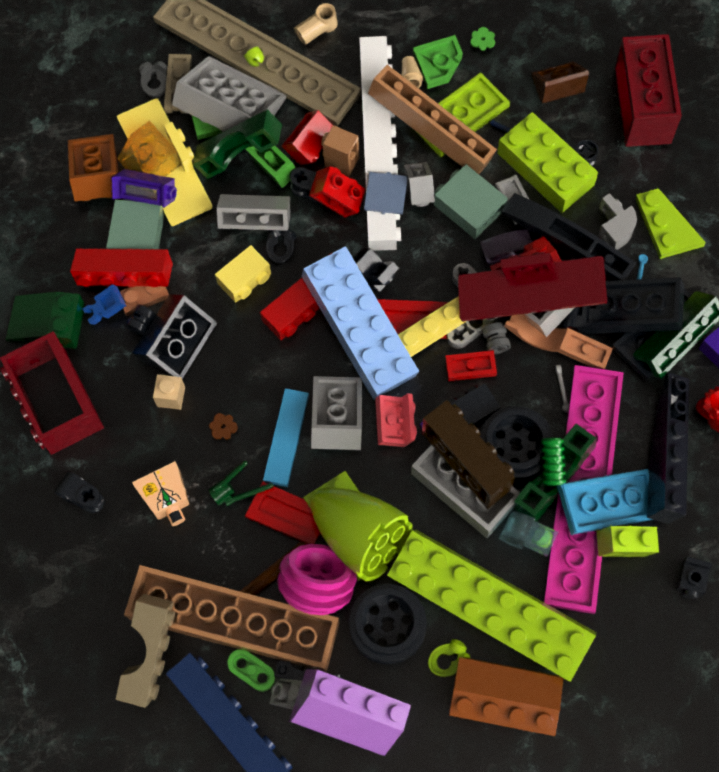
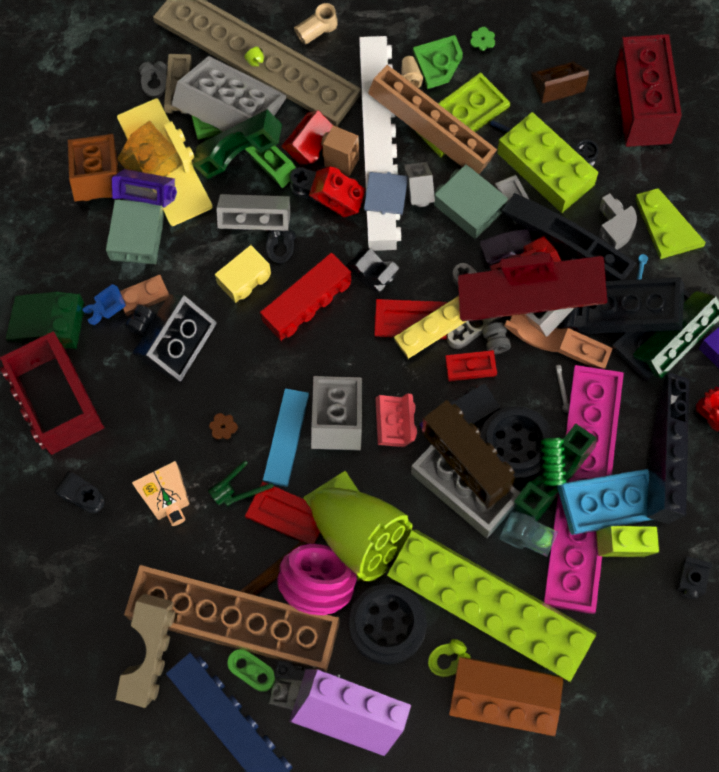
(122, 267): red brick -> none
(169, 392): tan brick -> none
(359, 322): light blue brick -> none

